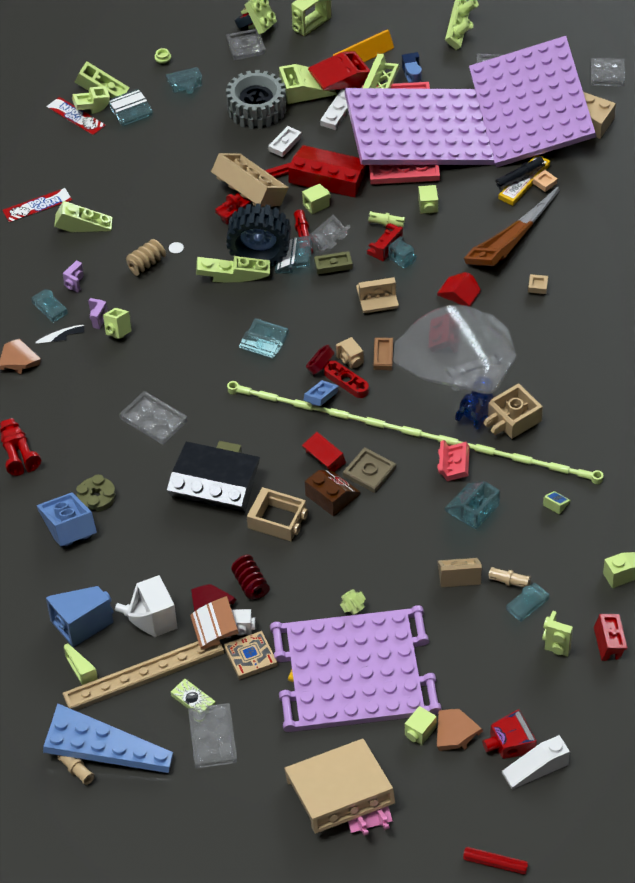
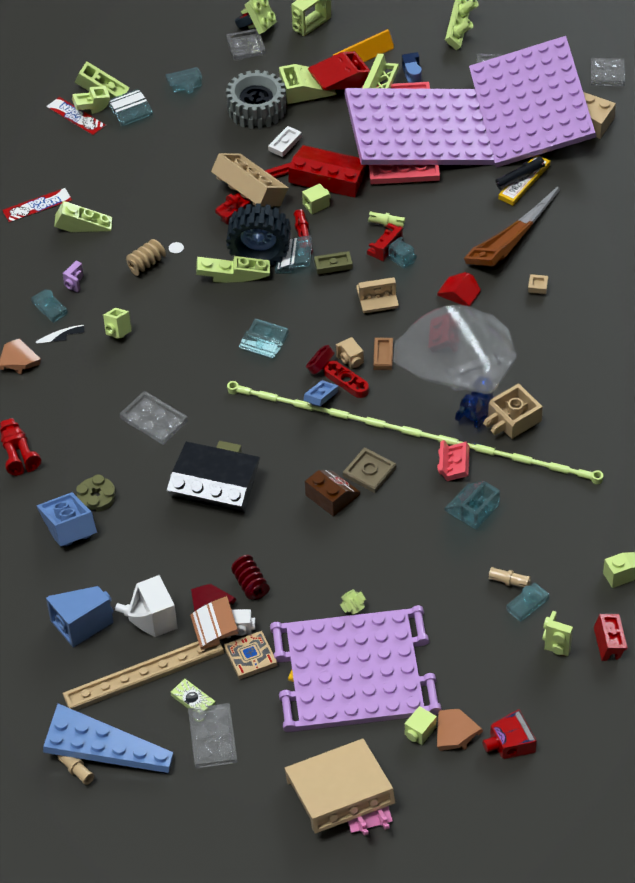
(83, 669): yellowish green slope -> none
(97, 309): lavender bracket -> none
(162, 56): yellowish green plate -> none
(282, 501): tan window -> none
(324, 452): red hinge -> none
(328, 232): clear bracket -> none
(335, 112): white plate -> none
(428, 199): yellowish green brick -> none
(459, 572): tan slope -> none
(495, 860): red axle -> none
(538, 762): white slope -> none
(545, 180): light nougat plate -> none
(555, 502): yellowish green slope -> none

